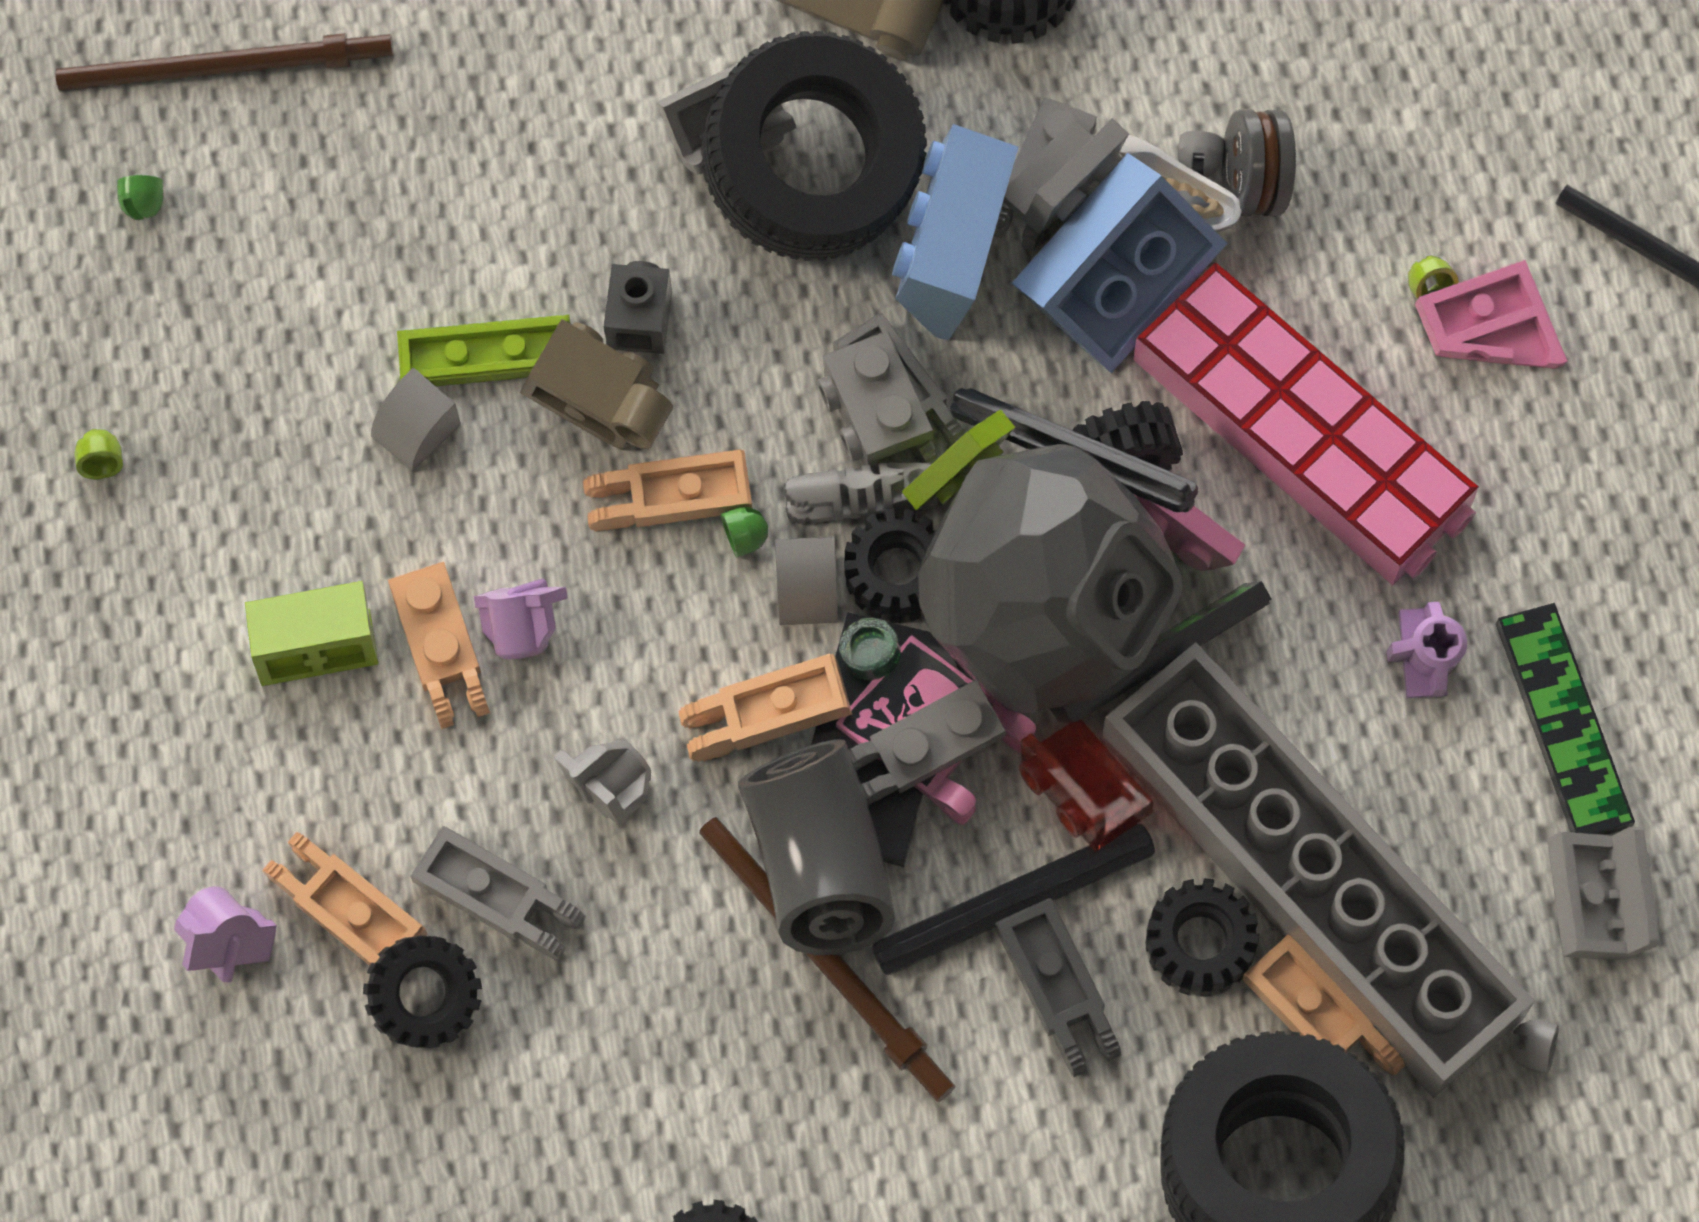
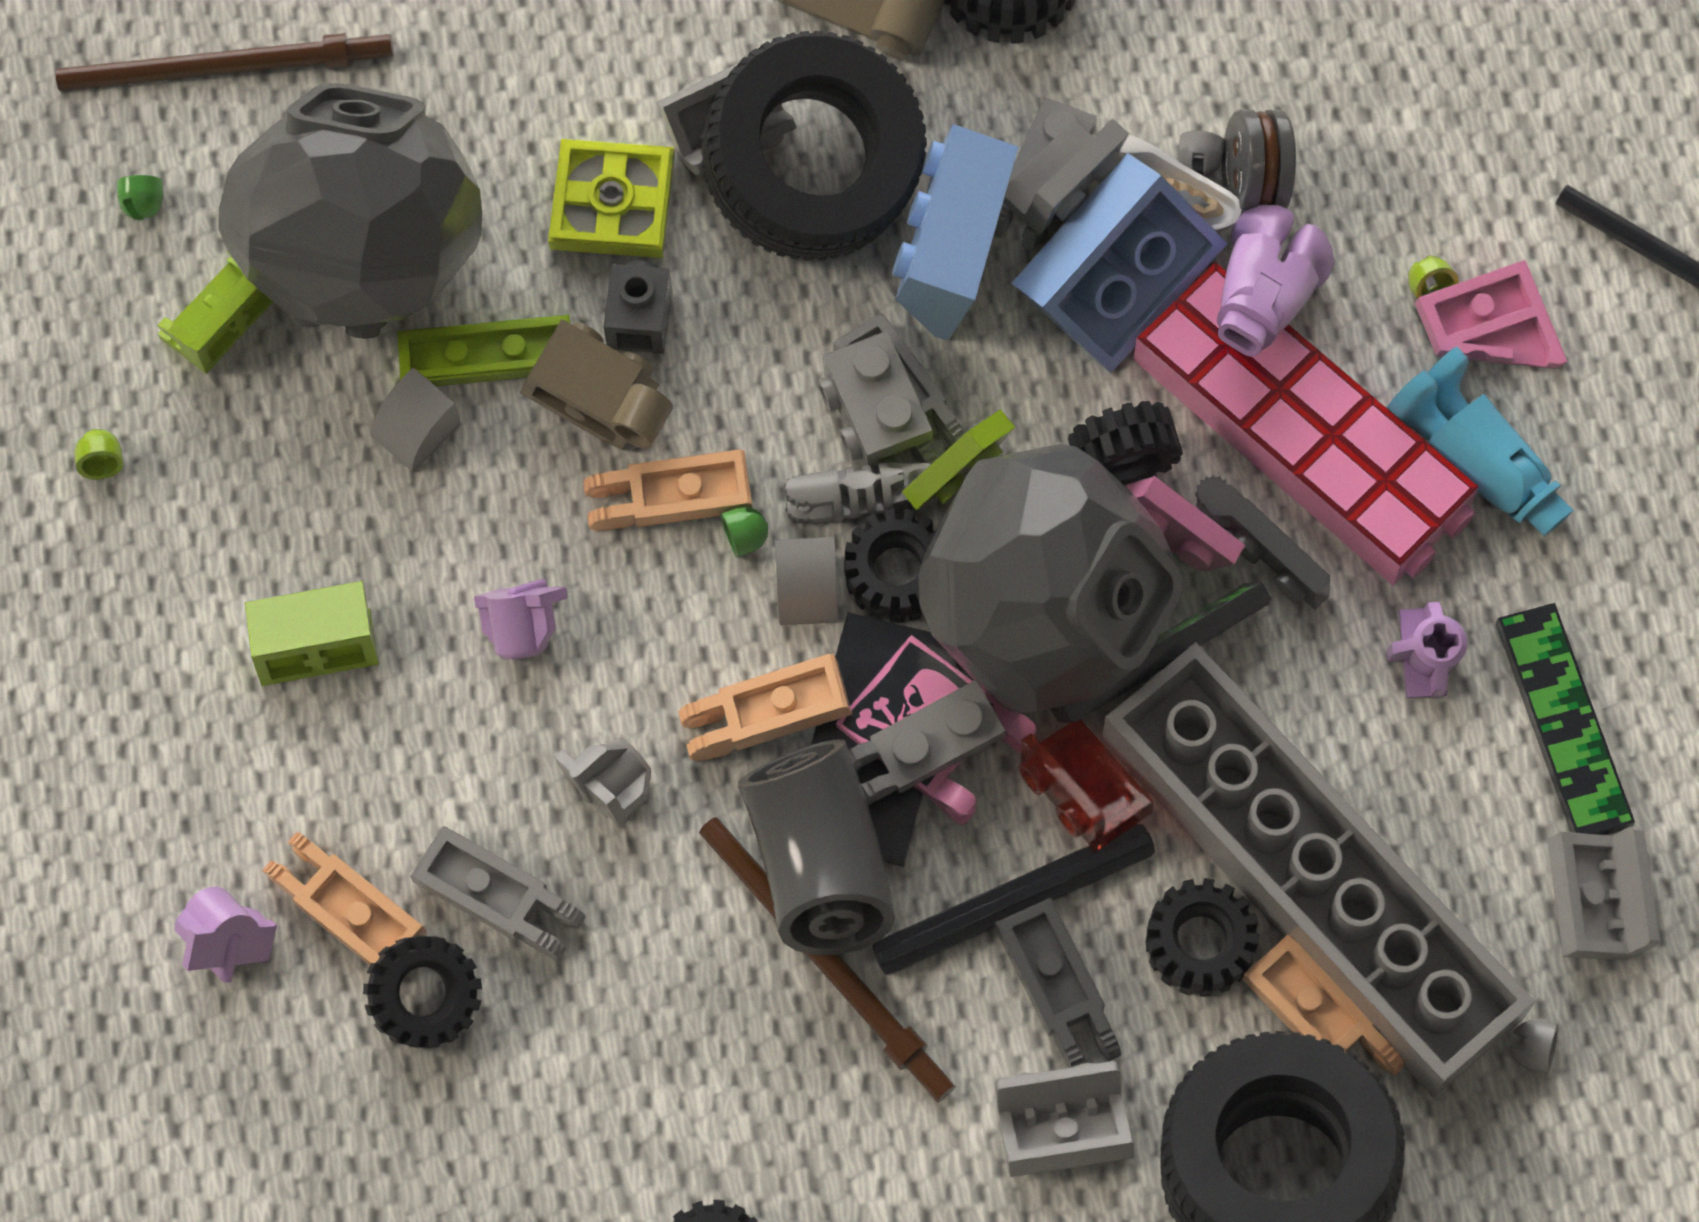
(215, 318): none -> lime hinge
(351, 209): none -> dark grey rock
(438, 637): light nougat hinge -> none
(611, 198): none -> neon yellow piece
(870, 648): clear green tile -> none
(1035, 432): black axle -> none
(1063, 1118): none -> light grey bracket
(1261, 290): none -> lavender piece
(1296, 571): none -> dark grey hinge
(1480, 444): none -> medium azure piece

